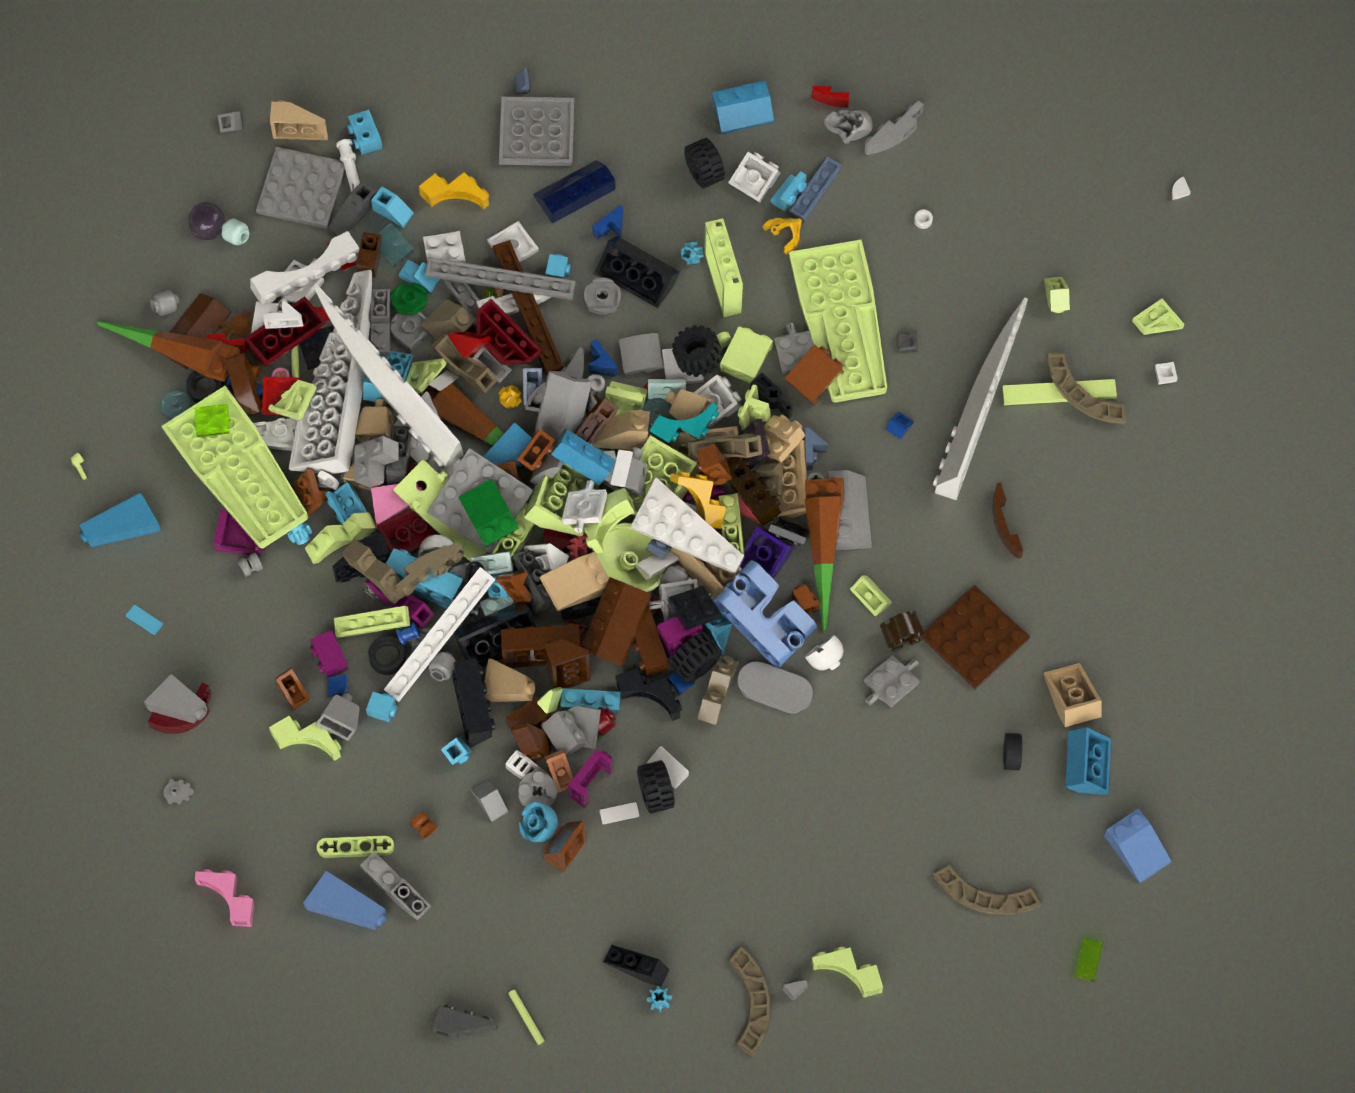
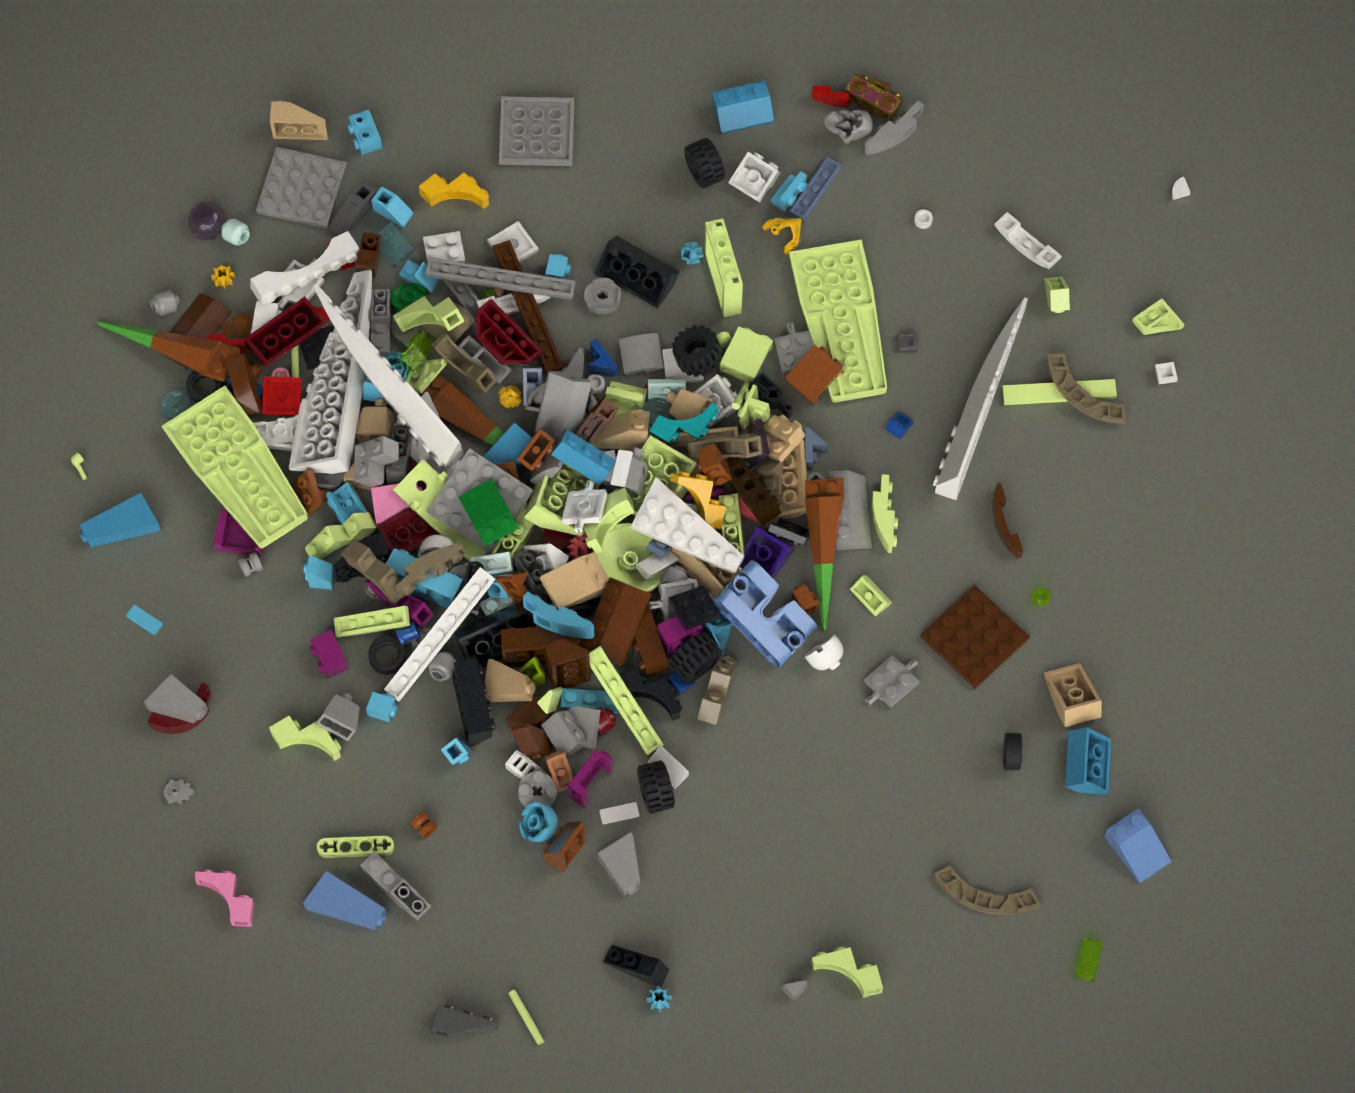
(212, 420): clear neon green piece -> none
(223, 276): none -> yellow gear
(230, 121): light grey slope -> none
(288, 318): white slope -> none
(291, 688): dark orange slope -> none
(295, 400): yellowish green wing -> none
(300, 534): medium azure gear -> none
(319, 573): none -> medium azure slope
(327, 480): white tile -> none
(337, 685): blue slope -> none
(348, 158): white pin -> none
(418, 352): none -> clear neon green slope
(422, 313): none -> yellowish green arch
(443, 380): white sticker -> none
(468, 343): red slope -> none
(490, 800): light grey slope -> none
(522, 82): sand blue slope -> none
(534, 671): none -> lime slope
(560, 621): none -> medium azure slope
(575, 191): clear blue slope -> none
(611, 221): blue slope -> none
(621, 864): none -> light grey slope
(624, 701): none -> yellowish green tile
(741, 395): none -> yellowish green bar
(758, 997): dark tan tile -> none
(775, 687): light grey tile -> none
(874, 97): none -> pearl gold piece
(883, 516): none -> yellowish green slope
(902, 630): dark brown brick -> none
(1026, 243): none -> white slope
(1041, 591): none -> clear neon green plate

